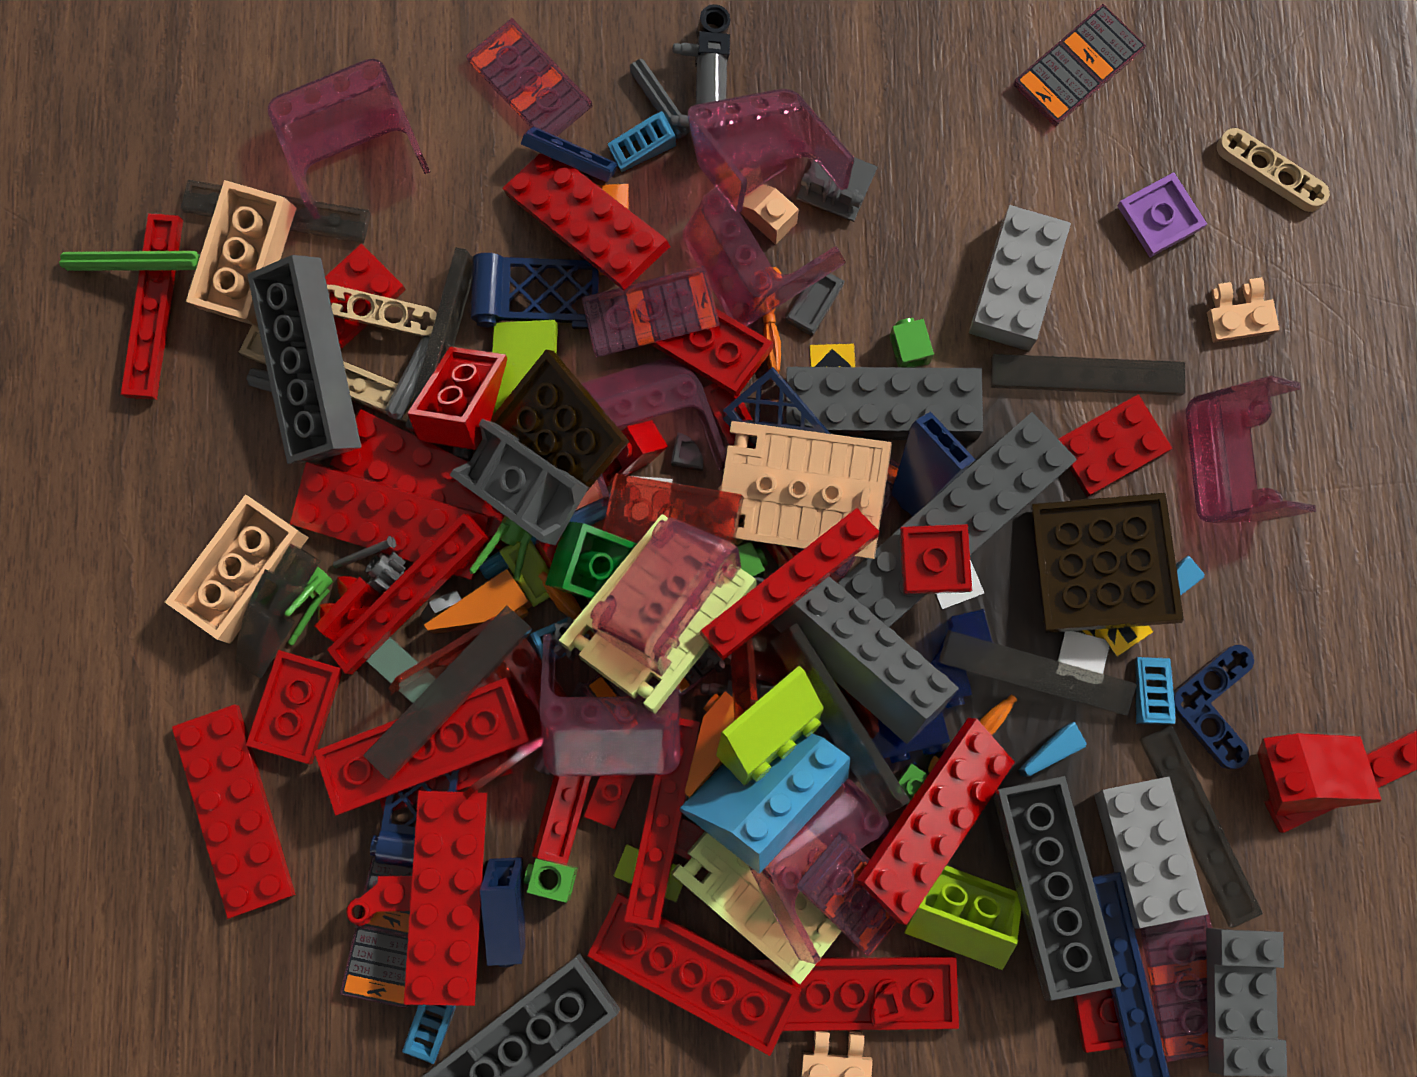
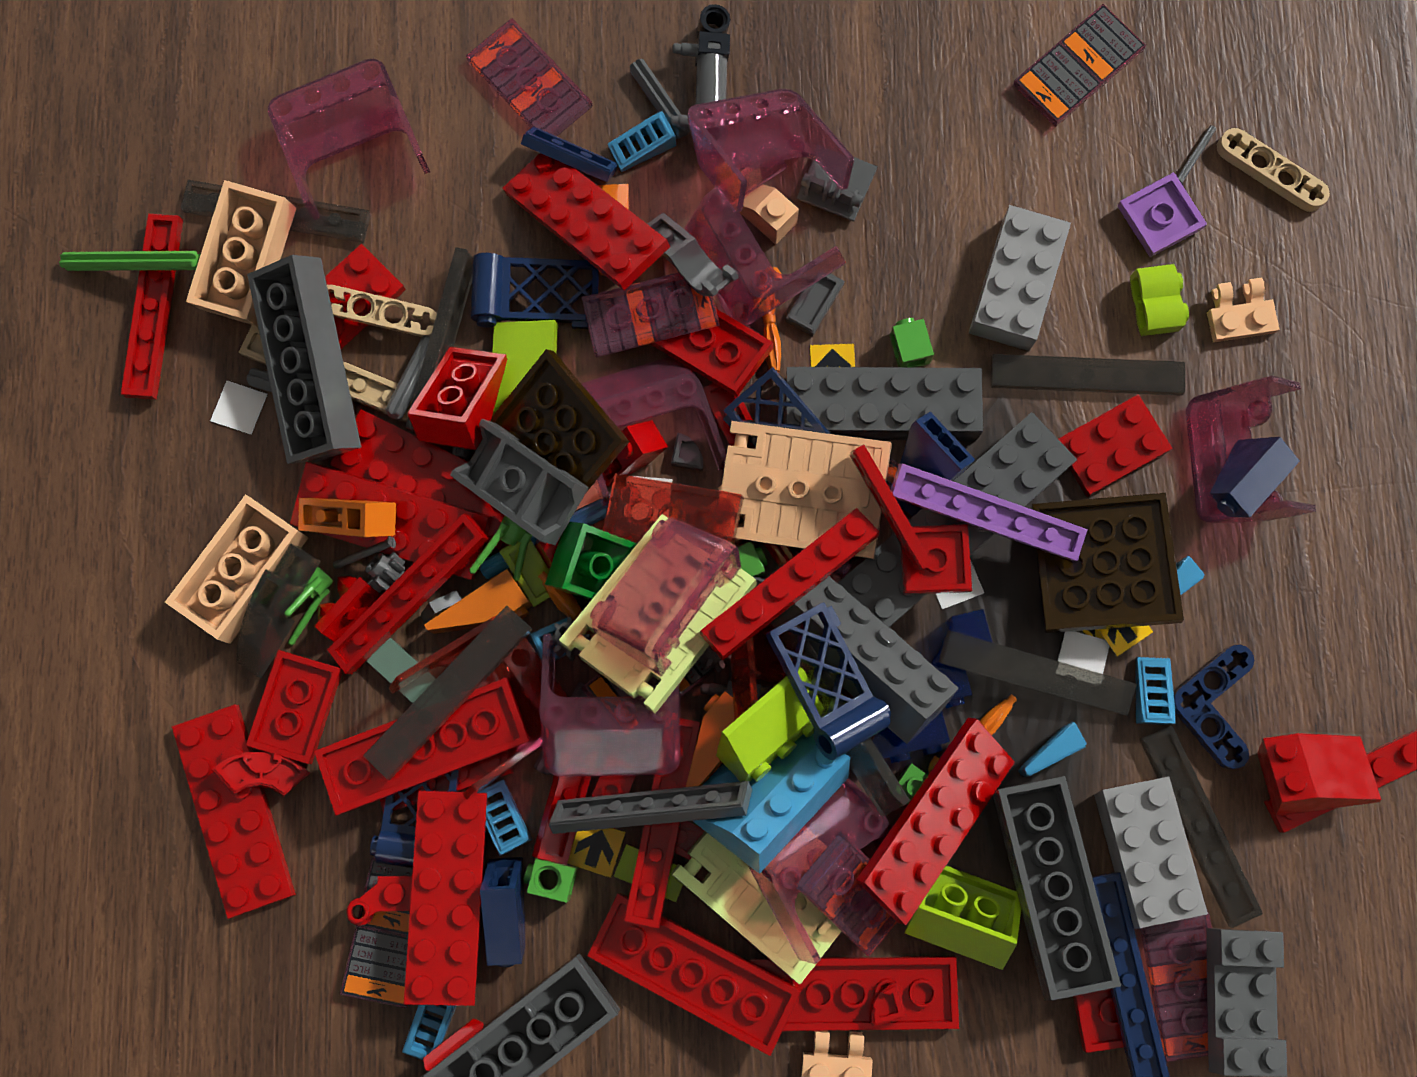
(238, 407): none -> white sticker
(261, 770): none -> red tile
(347, 517): none -> orange slope
(452, 1043): none -> red tile
(496, 835): none -> dark azure slope
(596, 850): none -> yellow sticker
(651, 807): none -> dark grey tile
(691, 259): none -> dark grey piece
(844, 724): none -> dark blue piece
(890, 508): none -> red tile
(988, 512): none -> medium lavender plate
(1158, 299): none -> lime brick
(1196, 153): none -> dark grey piece
(1252, 474): none -> dark blue slope

